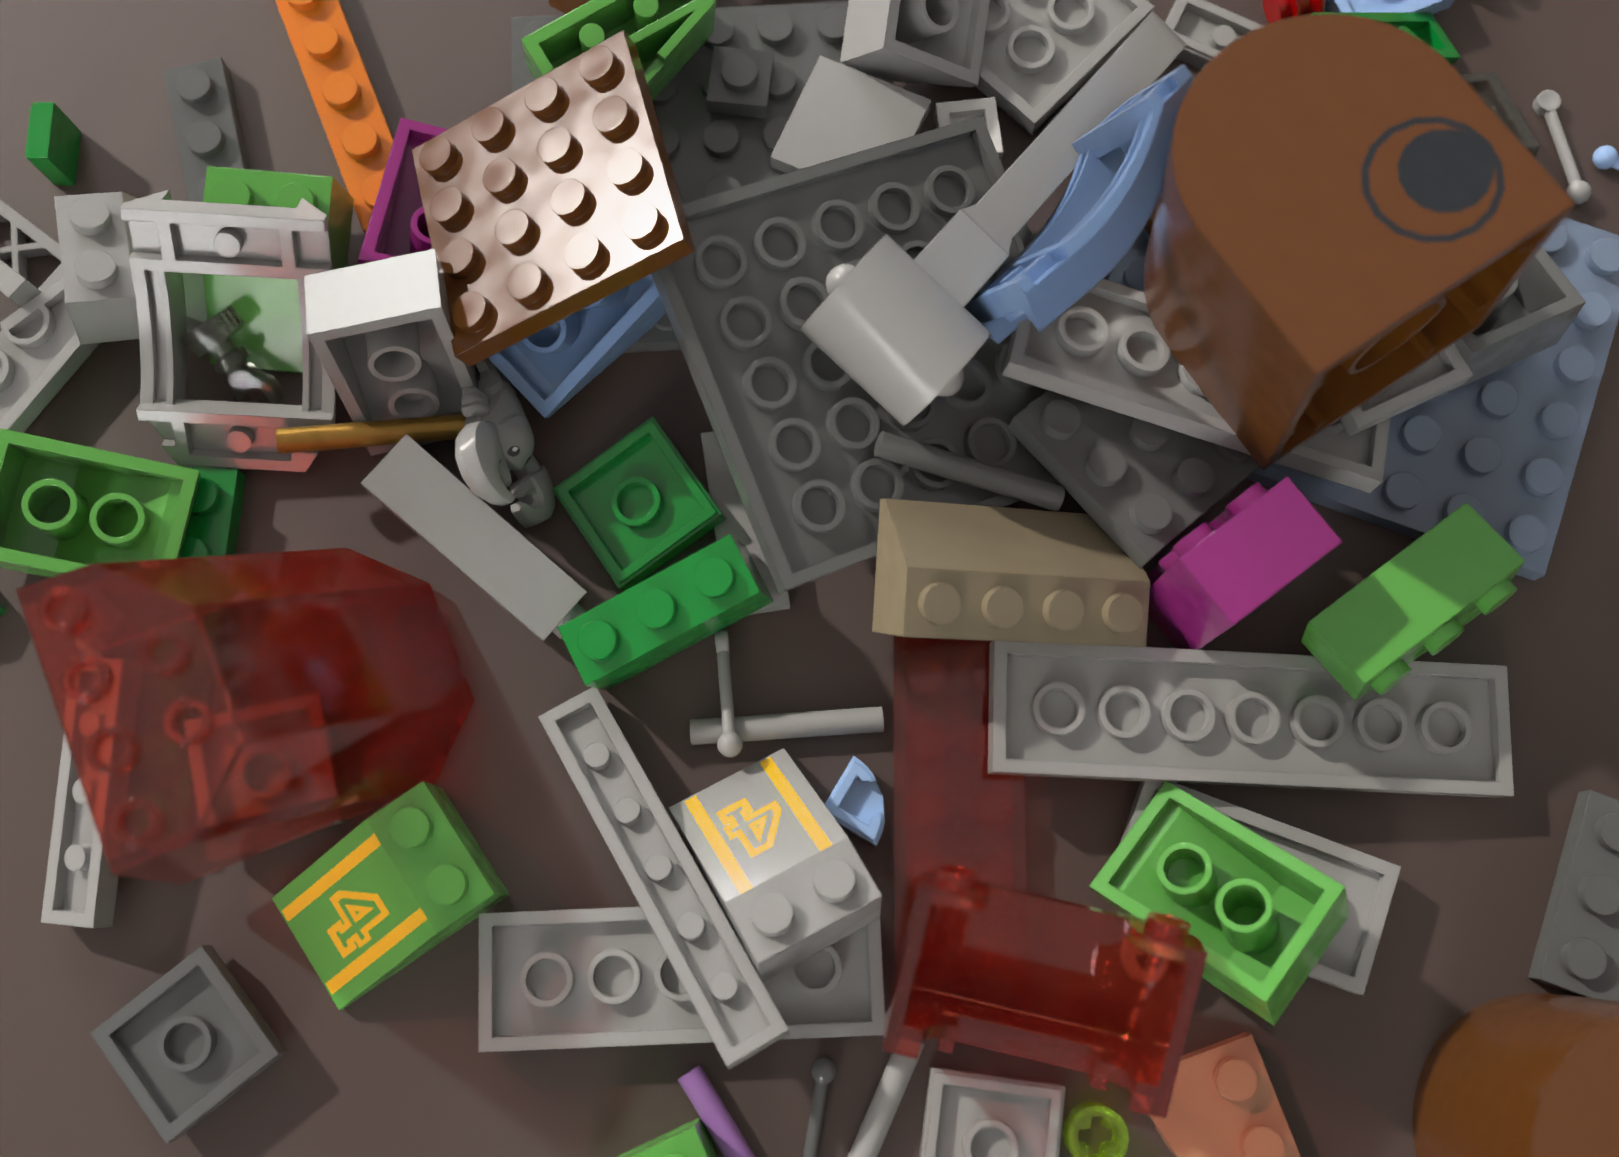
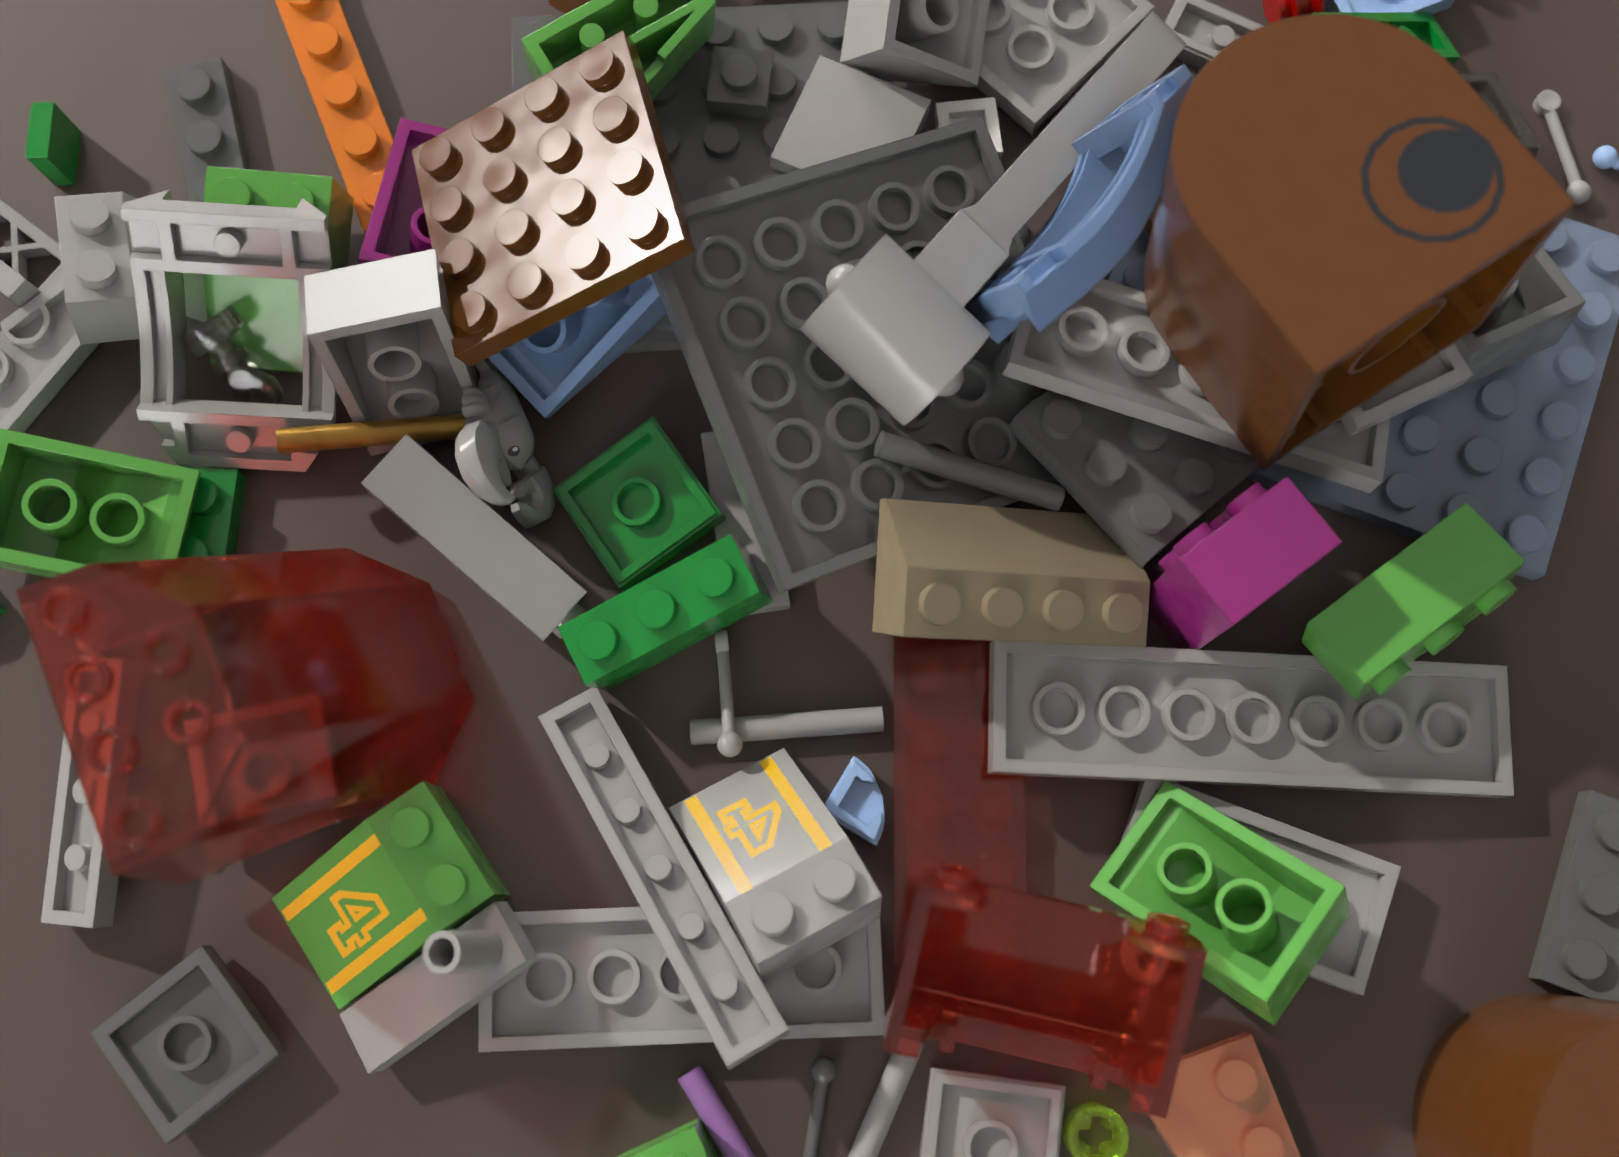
(438, 986): none -> light grey piece

